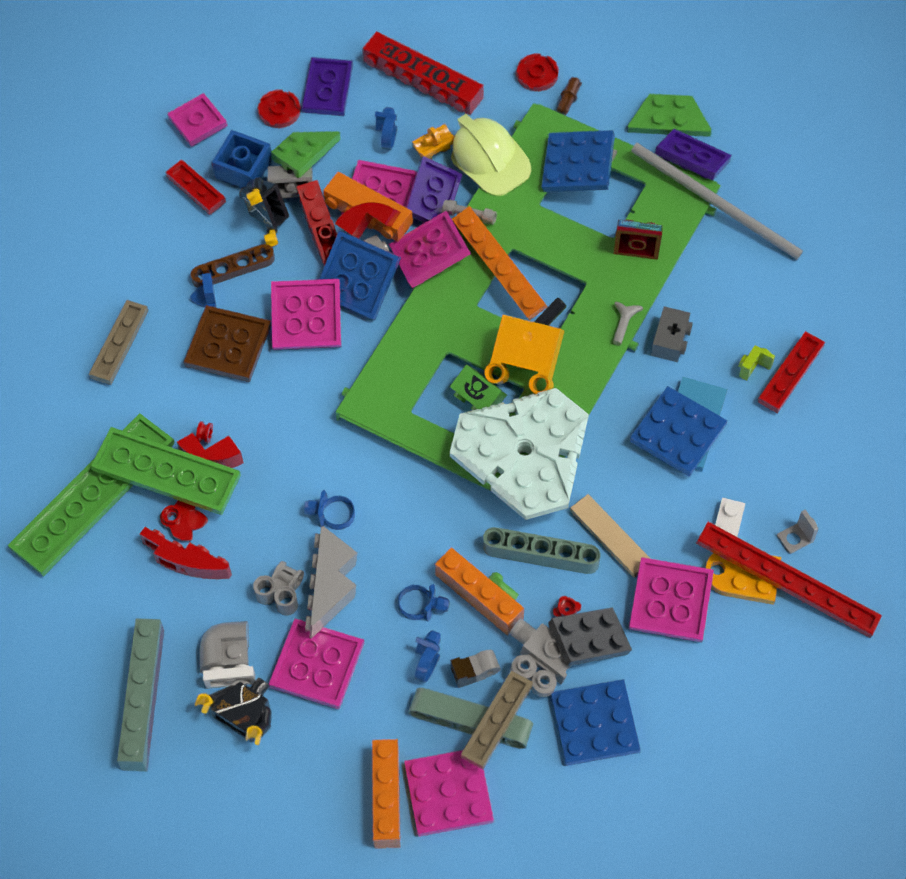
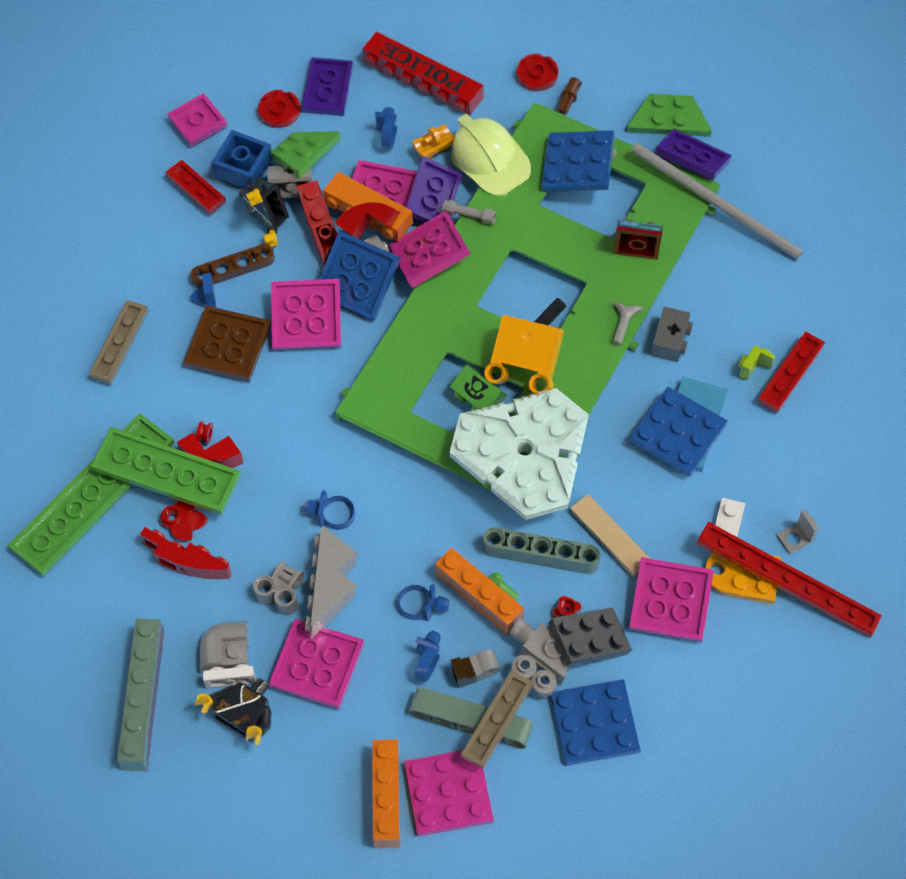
(499, 263): orange plate -> none

